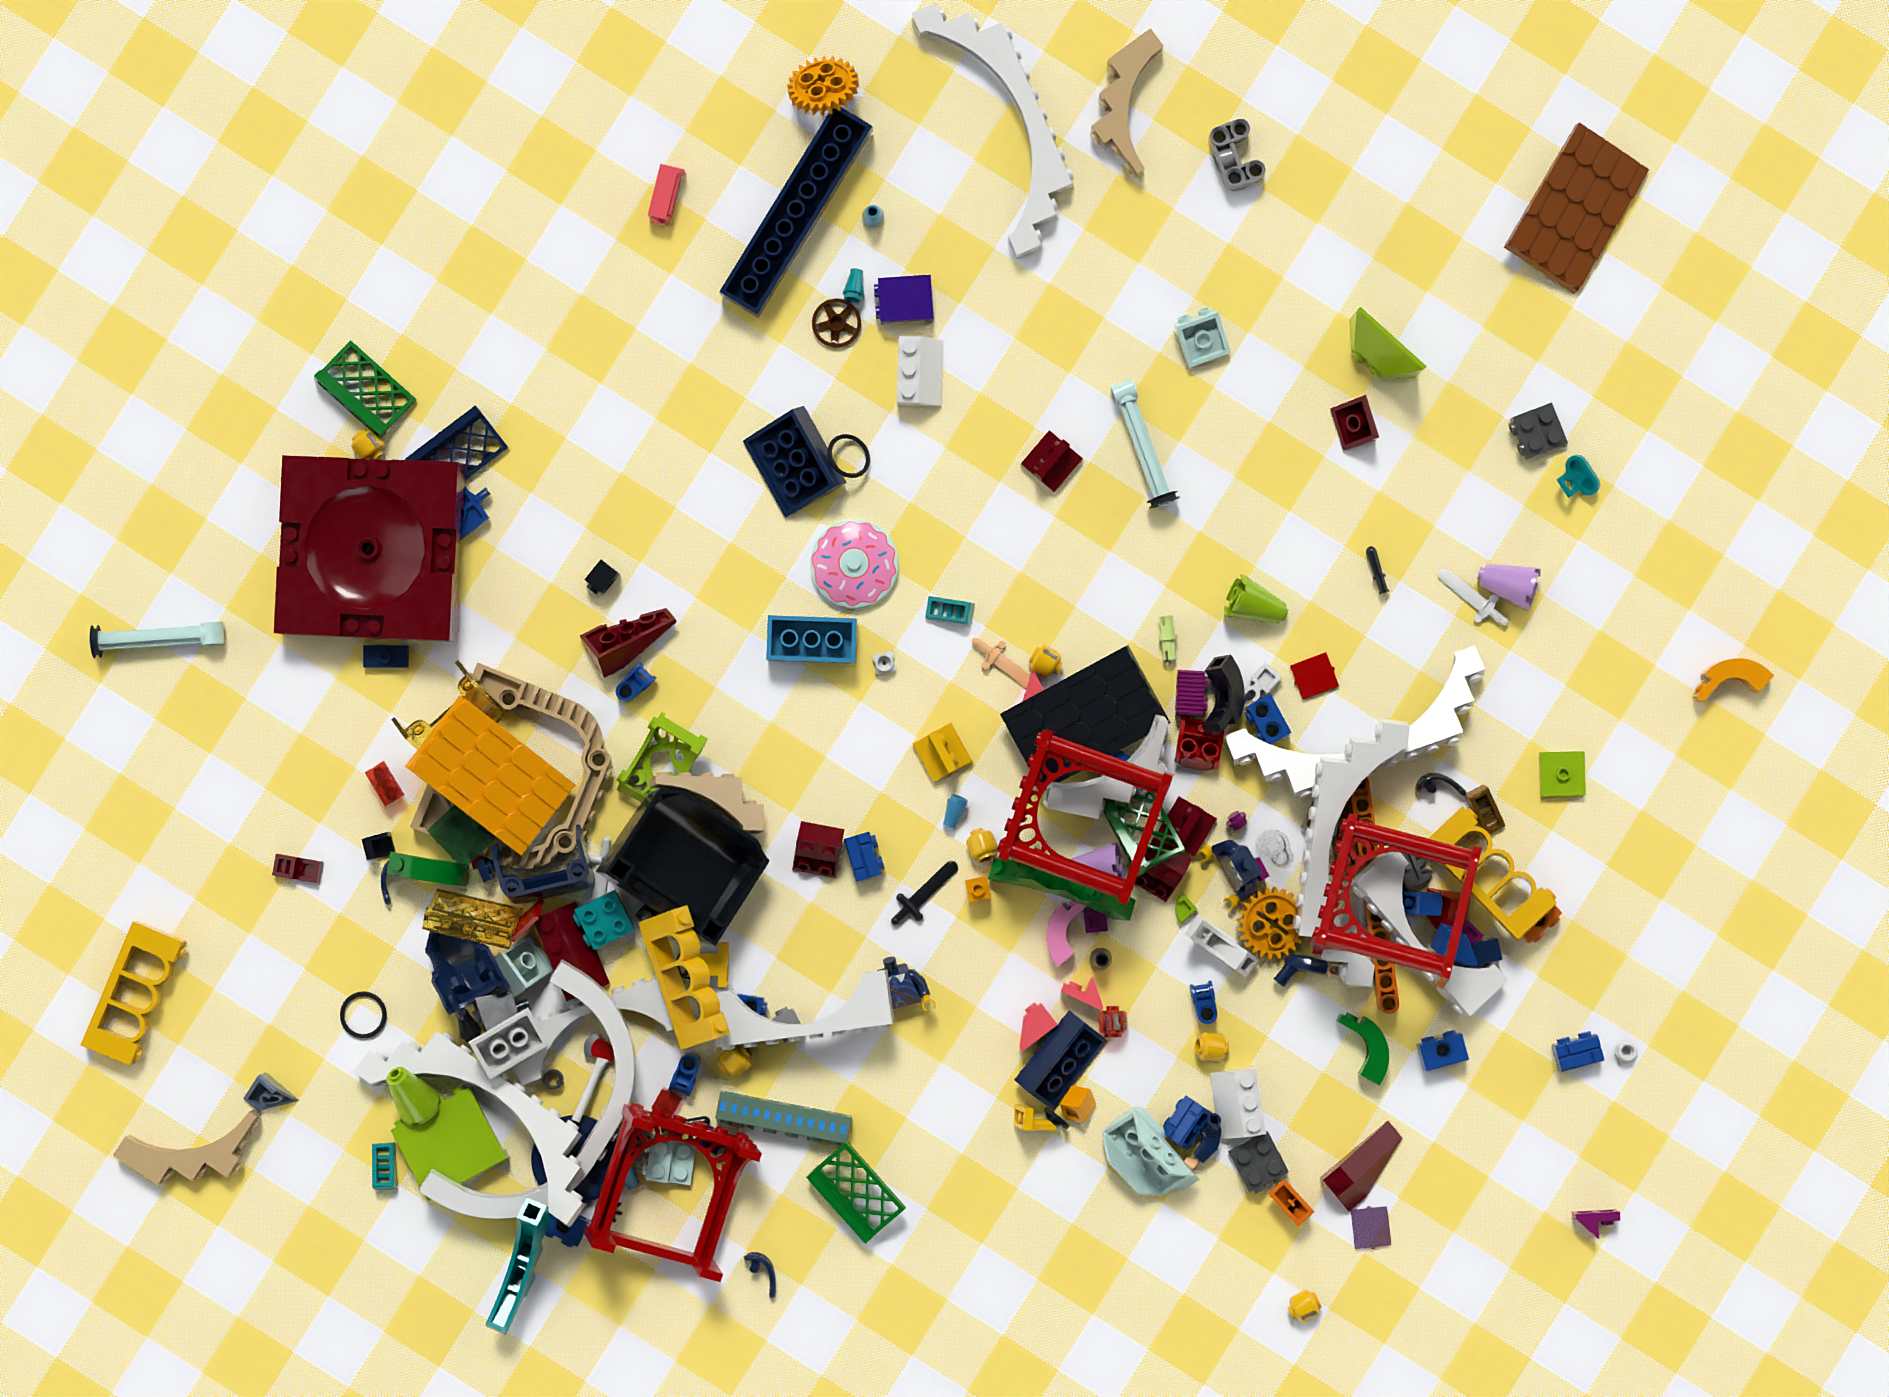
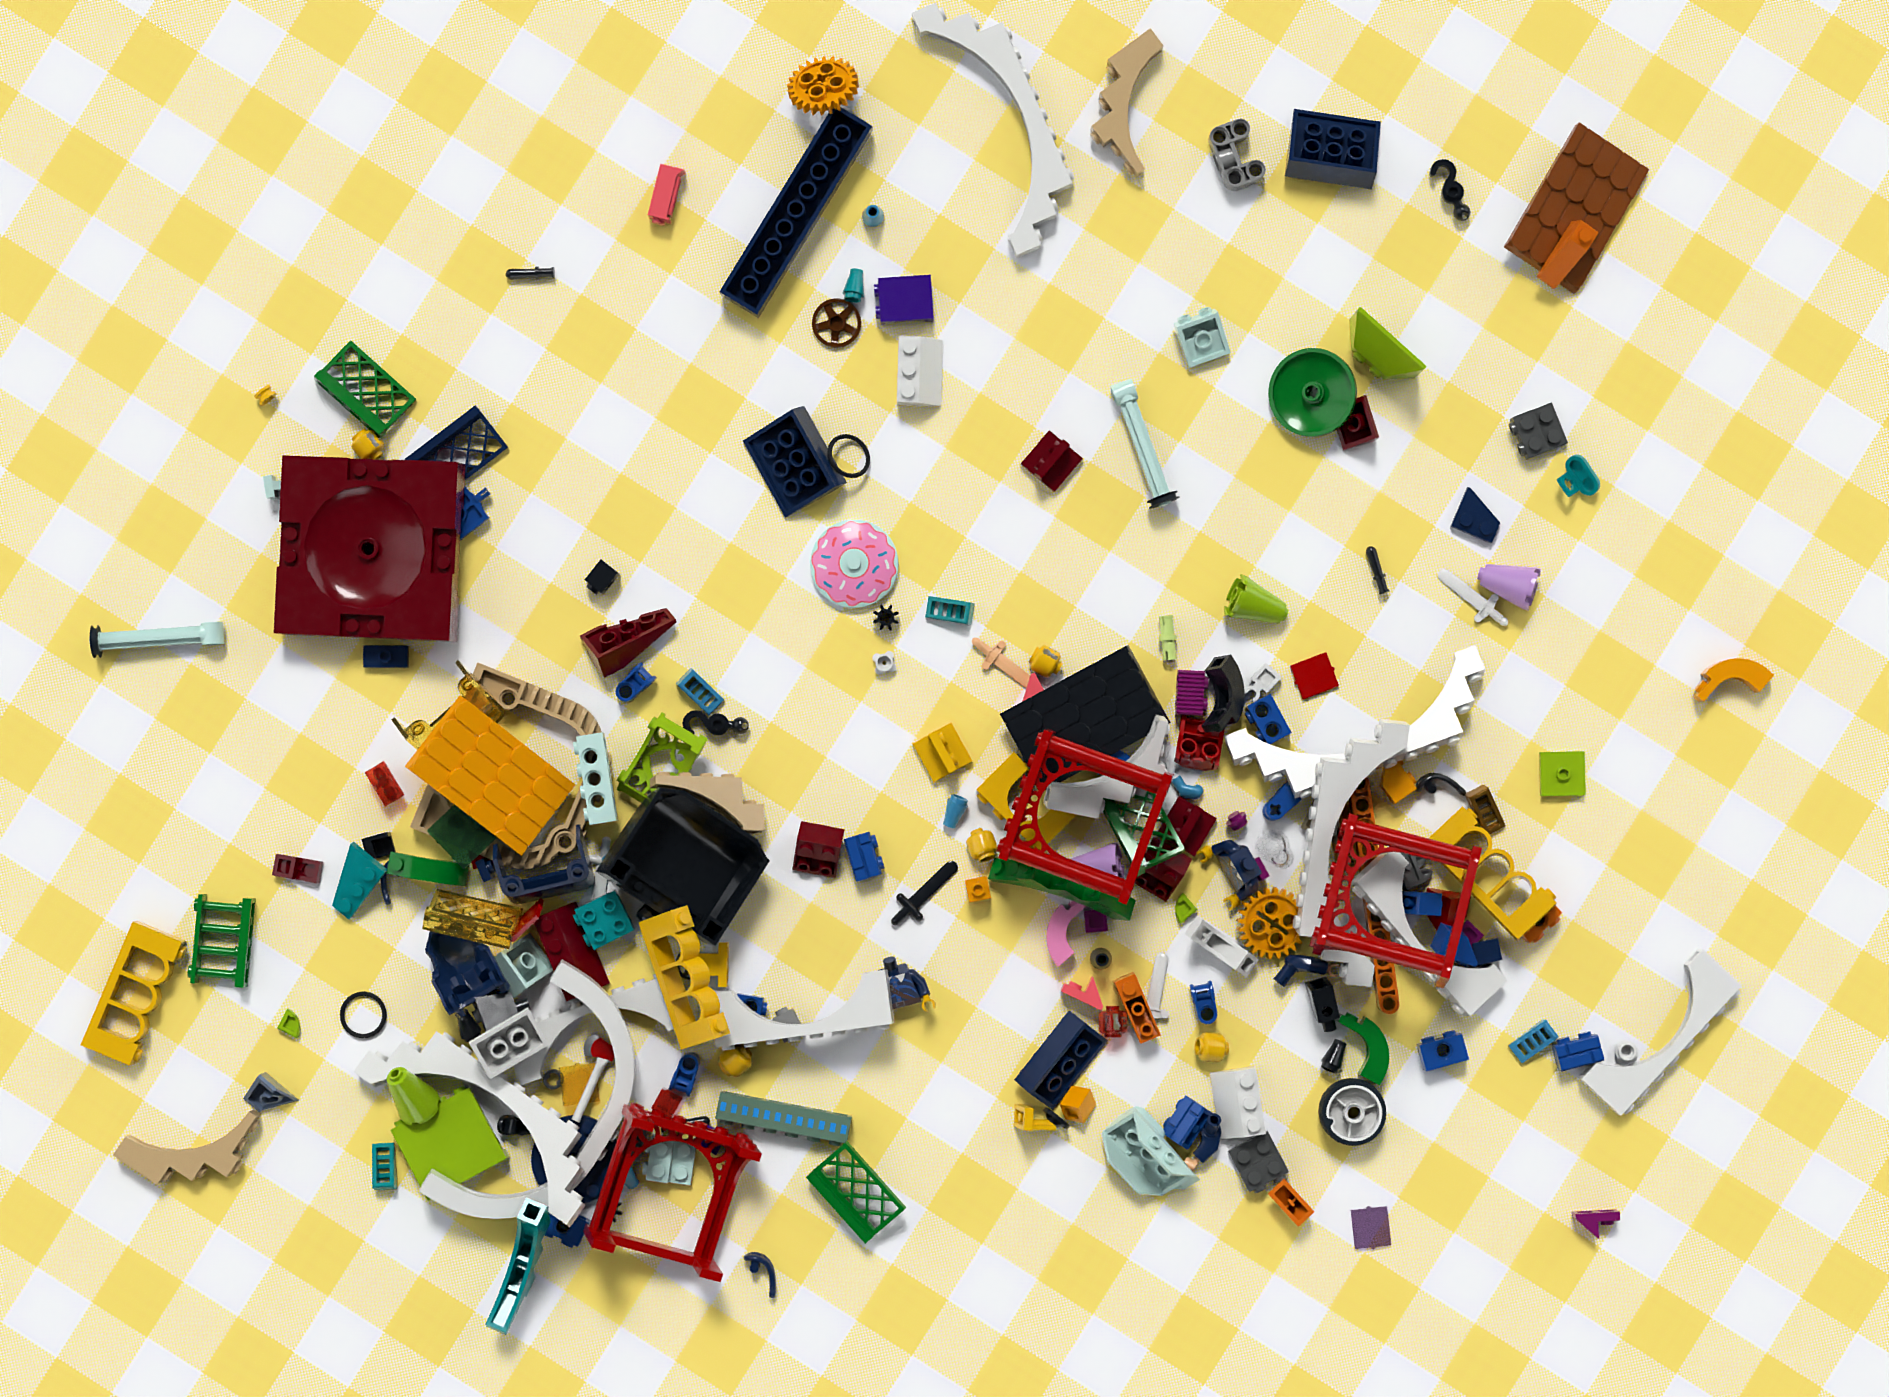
(240, 953): none -> green fence
(265, 395): none -> yellow bush
(271, 487): none -> light aqua tile
(290, 1024): none -> lime tile
(357, 880): none -> teal wing
(510, 1125): none -> black piece
(530, 273): none -> black piece
(573, 1082): none -> clear yellow piece
(581, 747): none -> light aqua brick
(686, 677): none -> dark azure slope
(716, 724): none -> black piece
(811, 639): dark azure brick -> none
(883, 623): none -> black gear
(996, 790): none -> yellow arch
(1035, 1025): coral slope -> none
(1136, 1007): none -> orange slope
(1156, 986): none -> white sword
(1187, 791): none -> dark azure arm
(1283, 800): none -> blue piece
(1304, 1306): yellow head -> none
(1312, 392): none -> green dish
(1322, 995): none -> black torso
(1333, 149): none -> dark blue slope
(1333, 1058): none -> black cone
(1335, 1106): none -> white wheel
(1360, 1168): dark red wedge -> none
(1397, 782): none -> light orange slope
(1452, 190): none -> black piece
(1475, 518): none -> dark blue wing
(1537, 1047): none -> dark azure slope
(1567, 252): none -> orange slope
(1708, 993): none -> white arch

